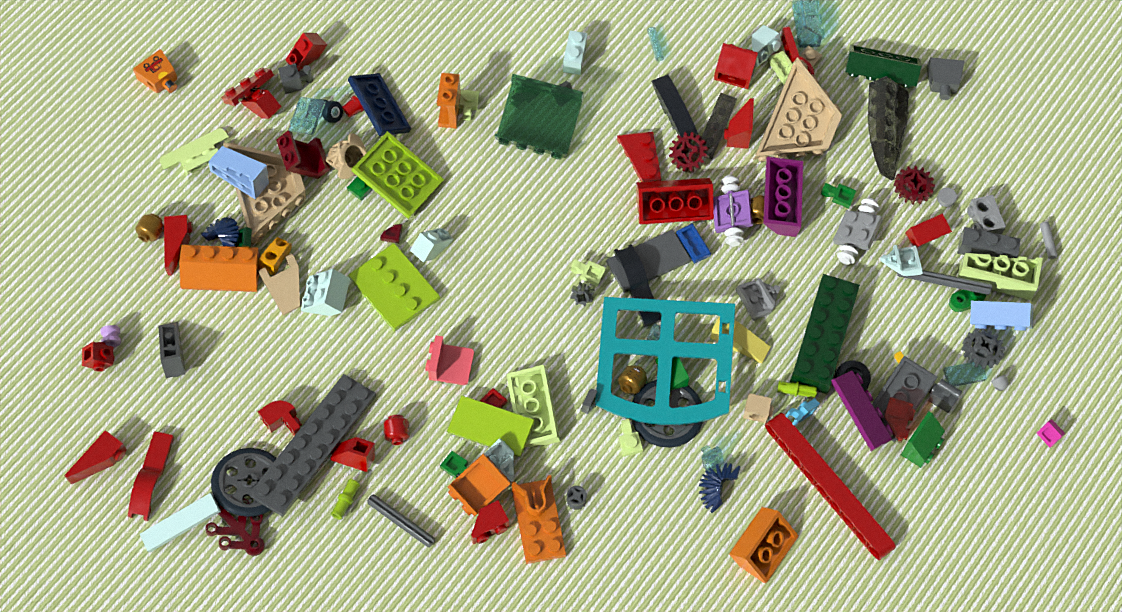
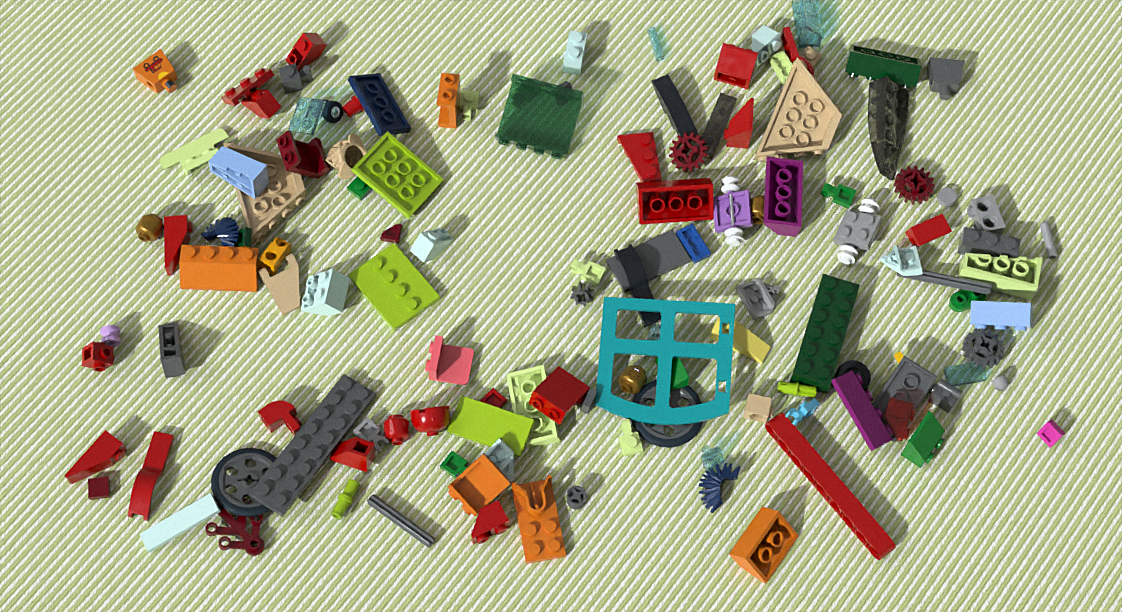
(99, 488): none -> dark red tile
(370, 431): none -> light grey plate
(430, 419): none -> red cylinder
(558, 394): none -> red panel

